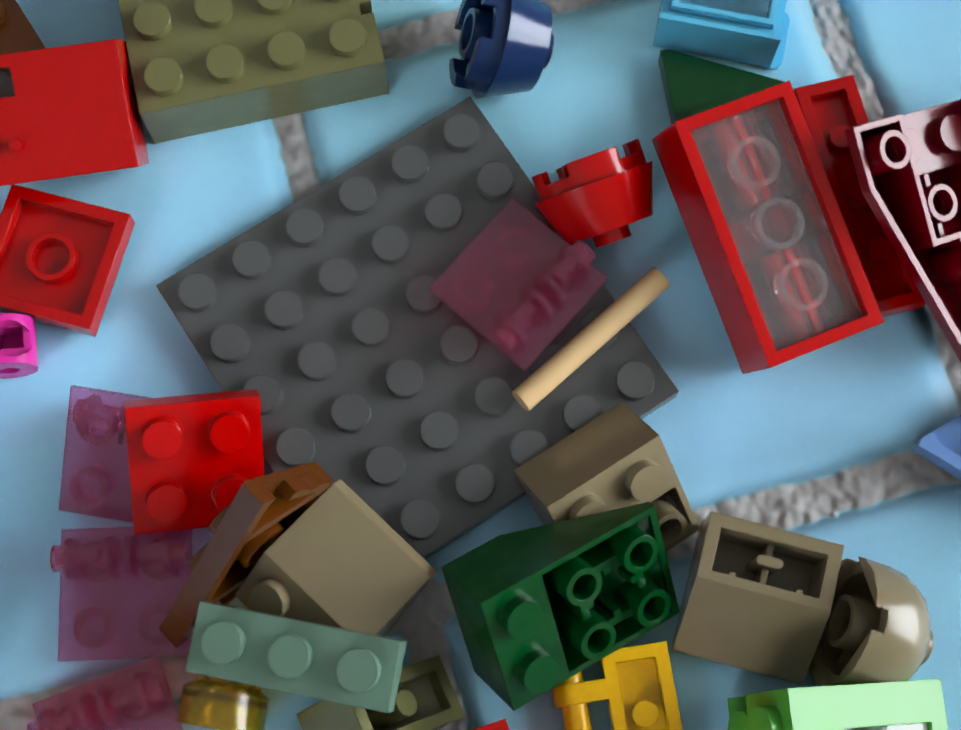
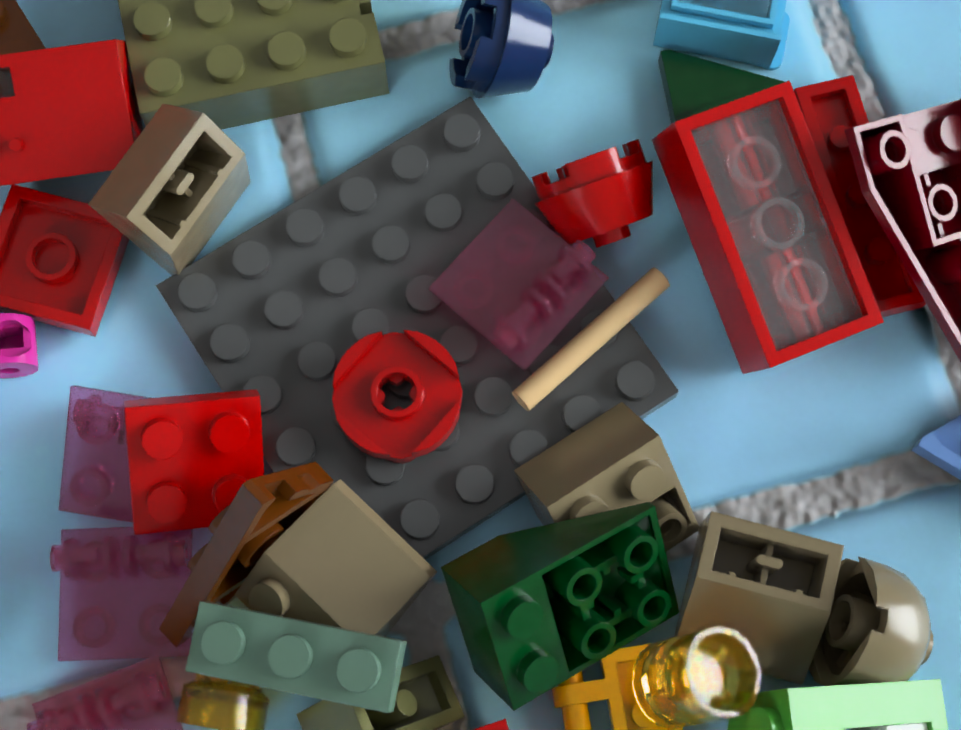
(174, 186): none -> dark tan slope
(396, 358): none -> red plate
(697, 678): none -> clear yellow wheel

